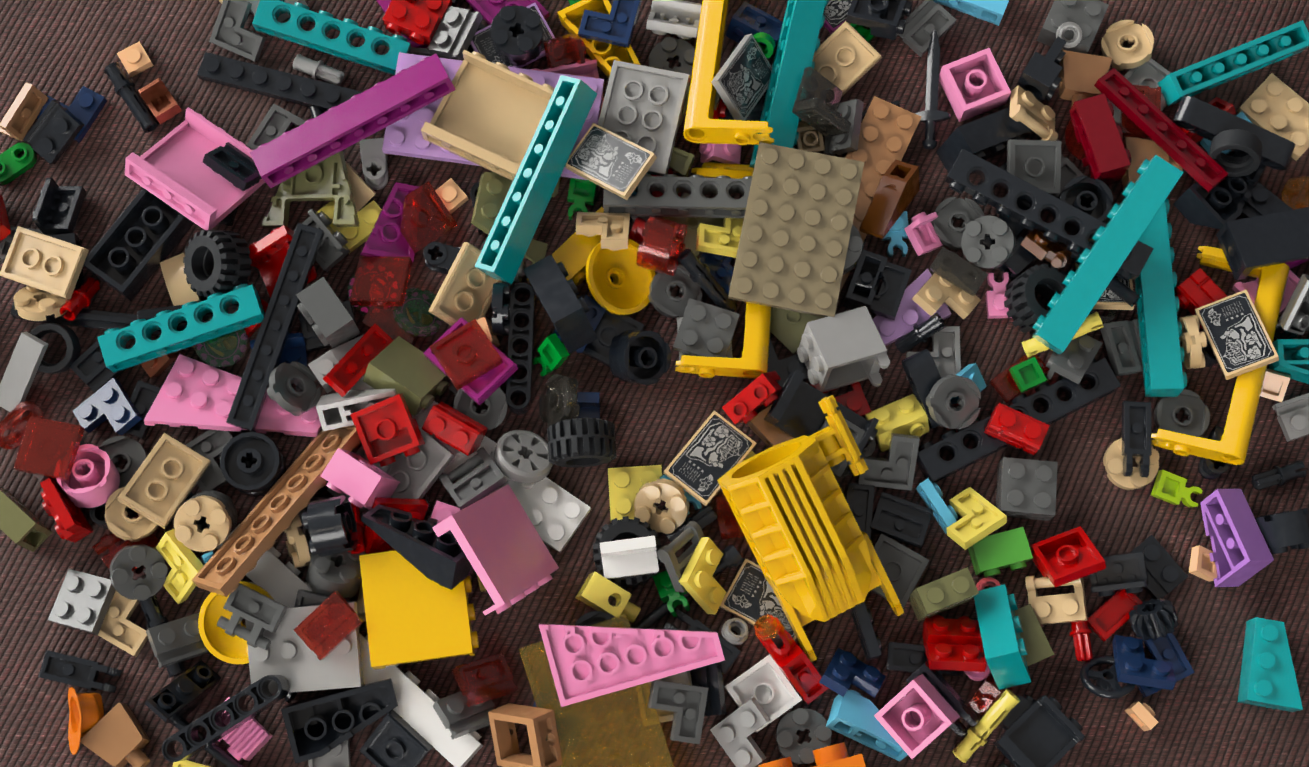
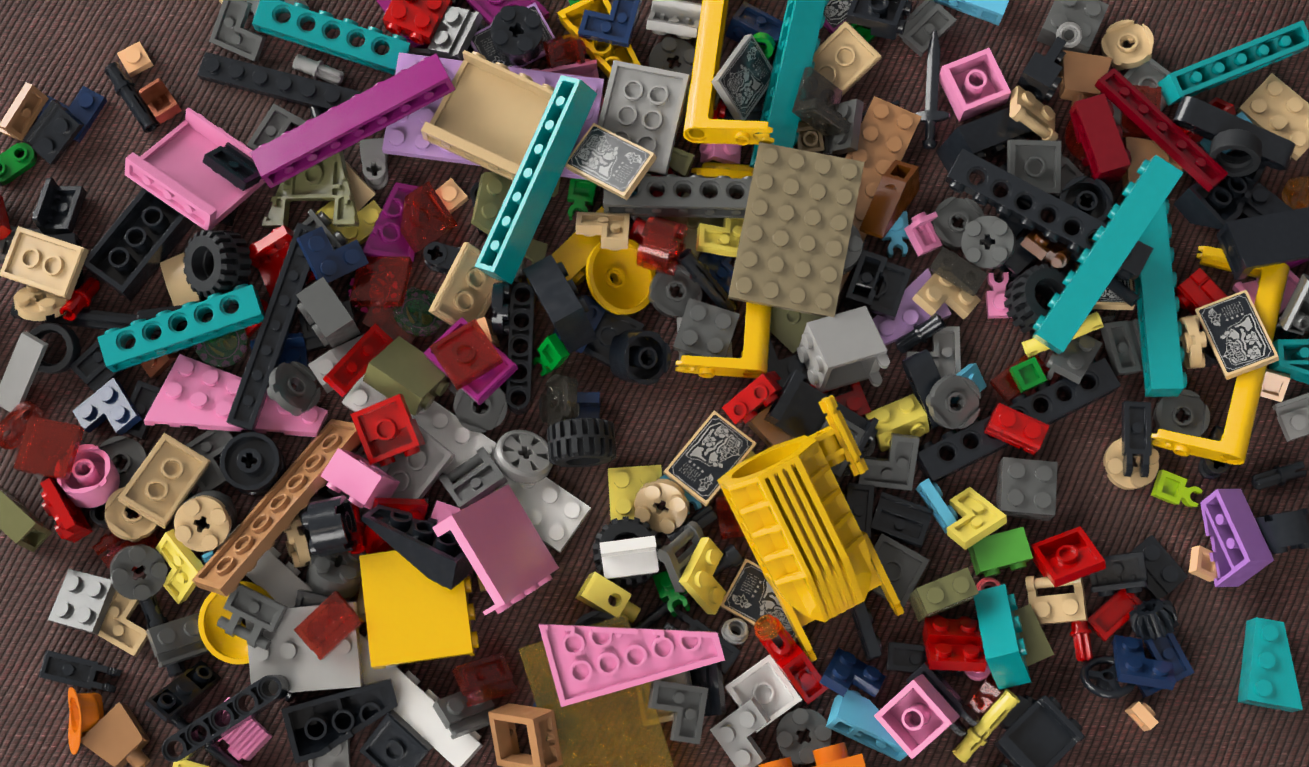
(329, 262): none -> dark blue plate
(336, 410): light grey slope -> none
(454, 428): red brick -> none

